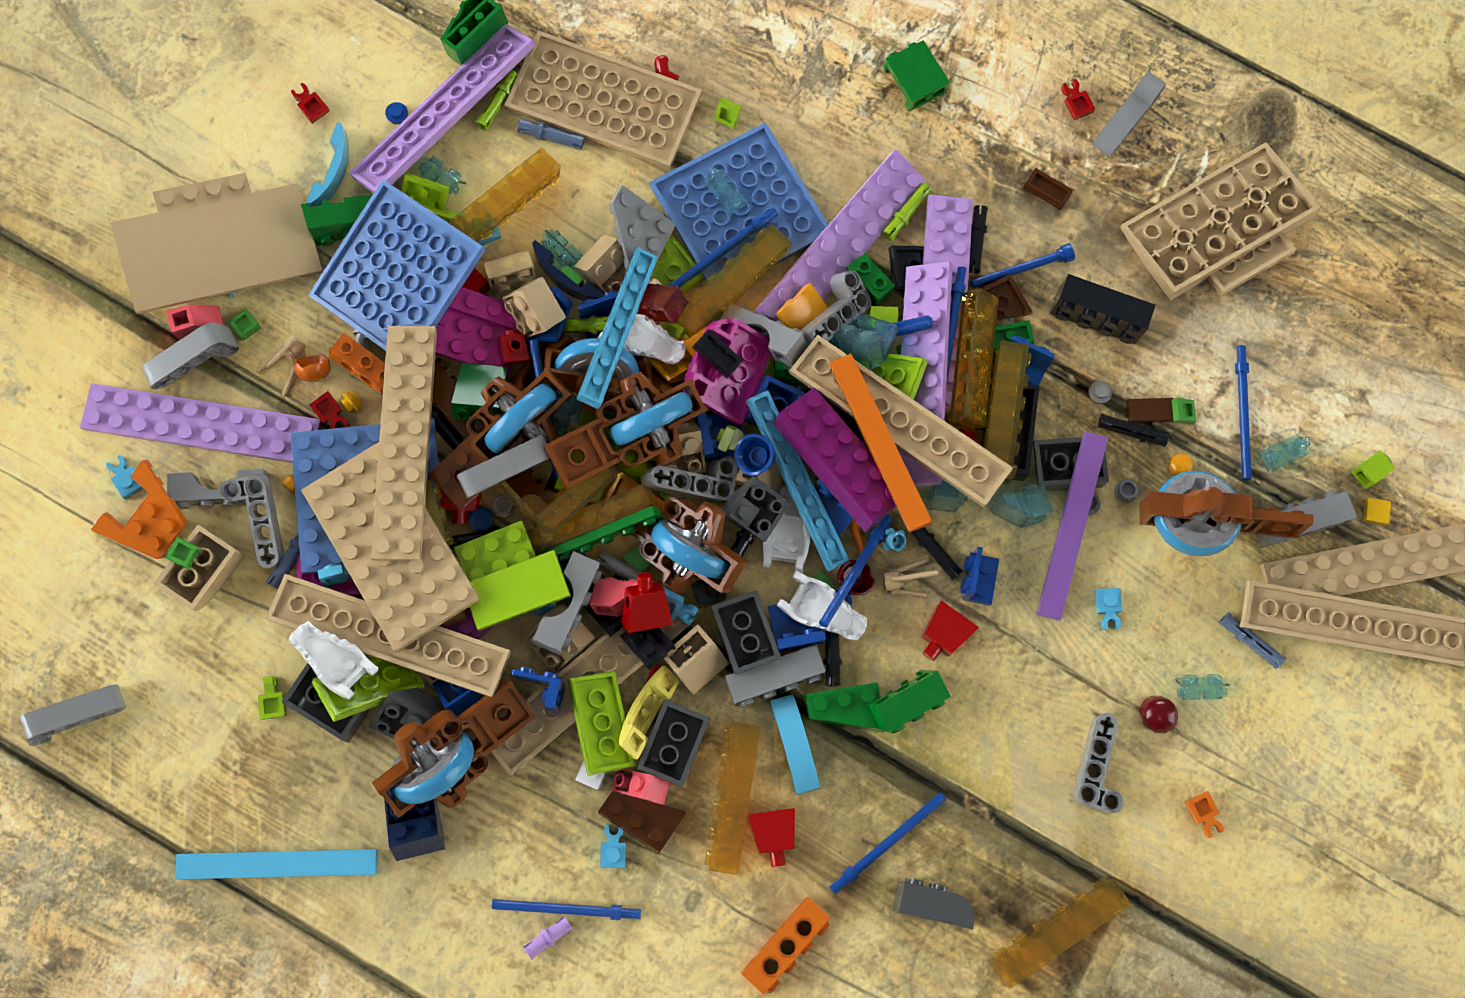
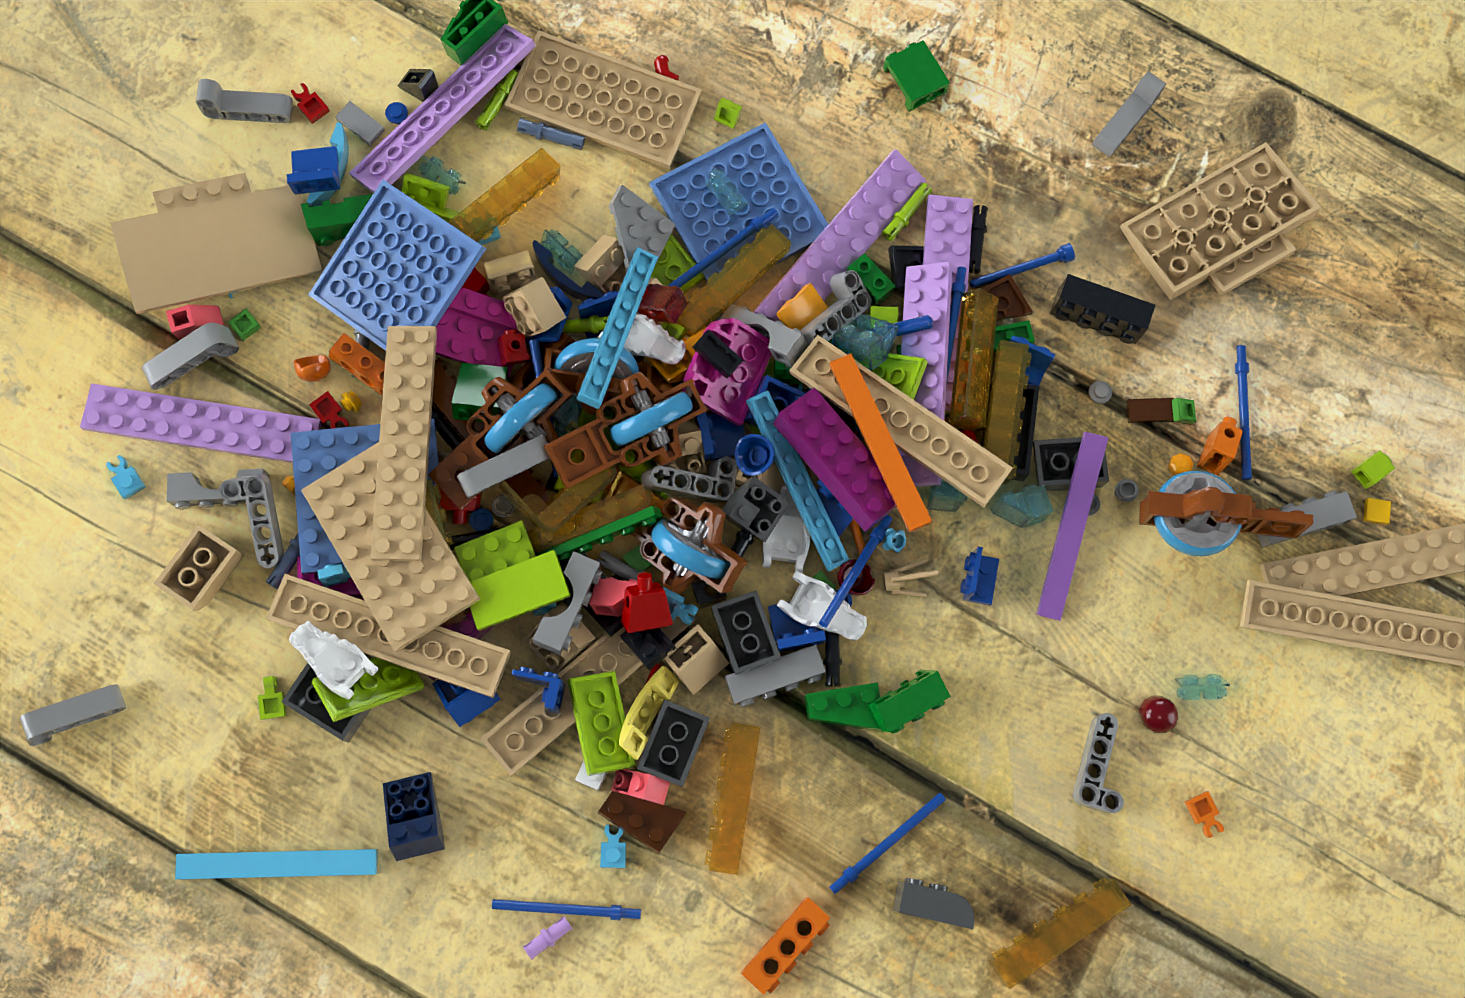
(153, 524): orange wing -> none
(183, 553): bright green tile -> none
(242, 105): none -> light grey beam
(290, 349): tan plant -> none
(314, 170): none -> blue bracket
(360, 123): none -> light grey tile
(402, 708): dark grey slope -> none
(419, 83): none -> black slope
(441, 758): dark orange piece -> none
(573, 275): bright green tile -> none
(729, 438): lime plate -> none
(774, 833): red torso -> none
(795, 744): medium azure slope -> none
(937, 552): black pin -> none
(946, 631): red torso -> none
(1048, 189): reddish brown tile -> none
(1077, 102): red plate -> none
(1109, 603): medium azure plate -> none
(1143, 433): black pin -> none
(1220, 446): none -> orange torso
(1252, 640): sand blue pin -> none
(1284, 452): clear light blue hinge -> none

